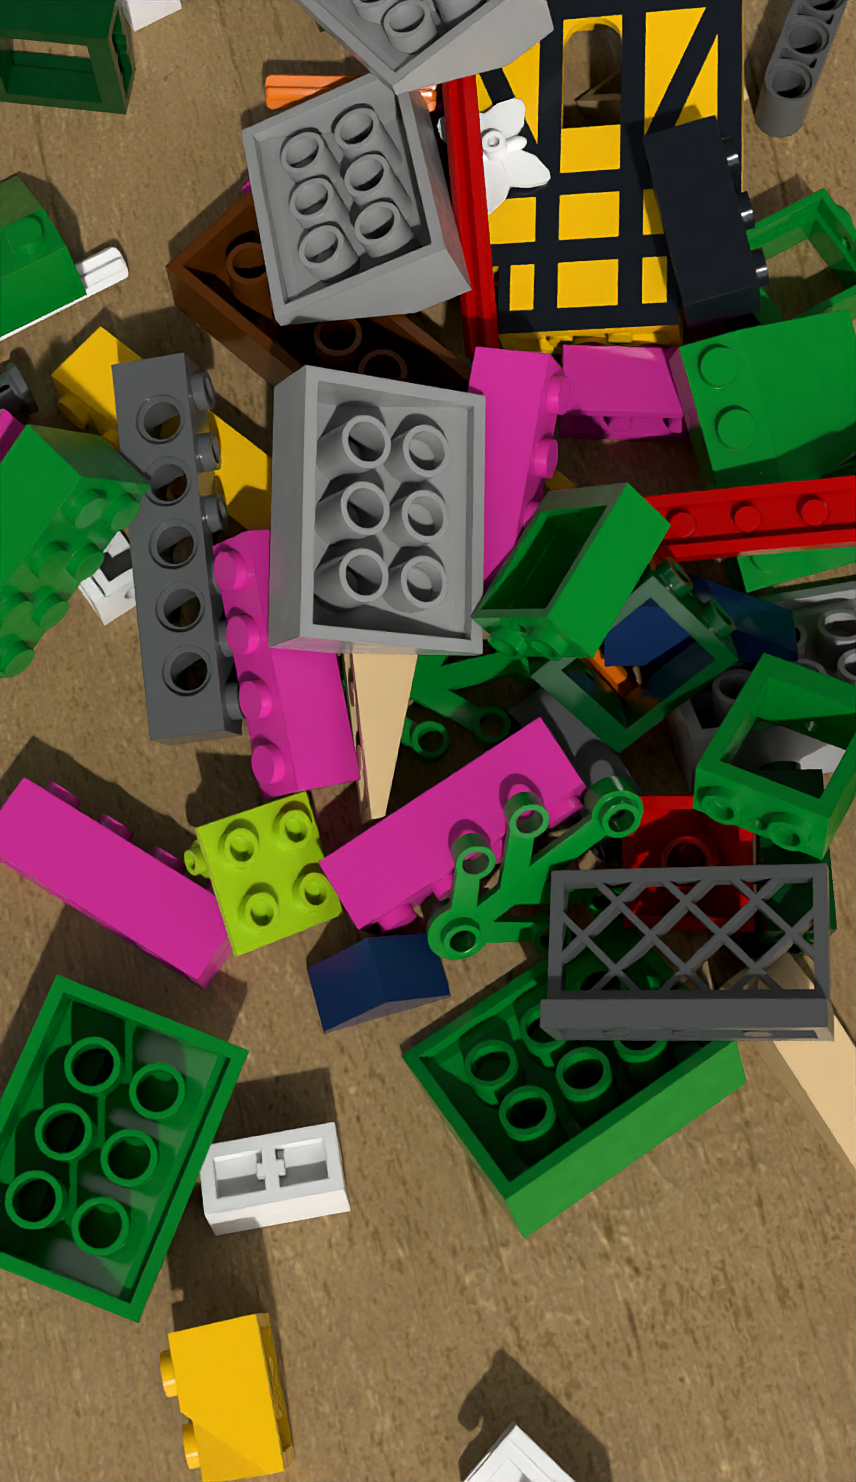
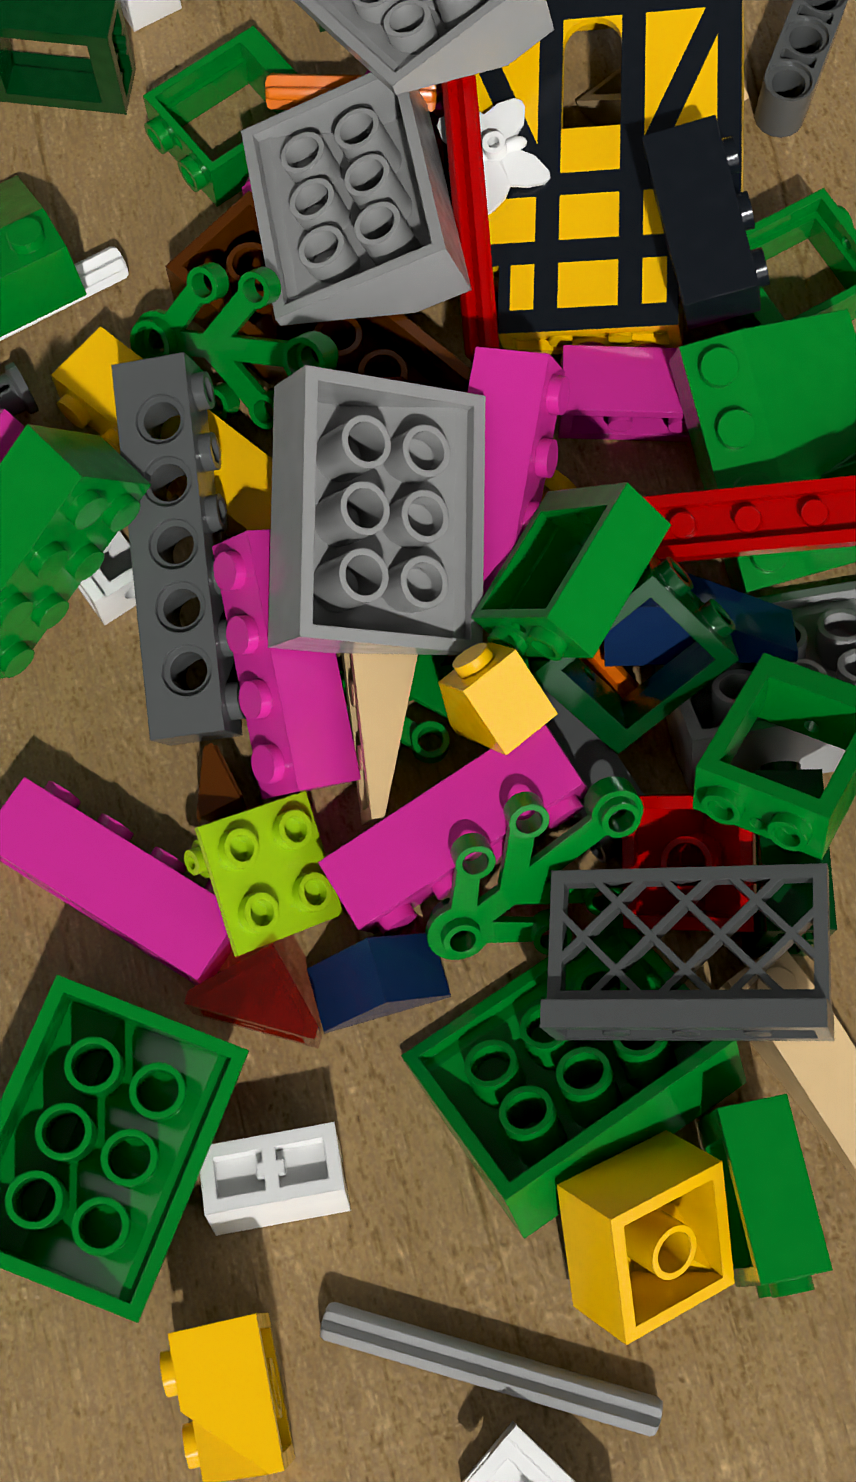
(165, 333): none -> green plant
(199, 88): none -> green window
(218, 790): none -> reddish brown slope
(257, 997): none -> clear red slope
(492, 1369): none -> light grey axle
(494, 697): none -> yellow slope
(646, 1235): none -> yellow slope
(768, 1196): none -> green window

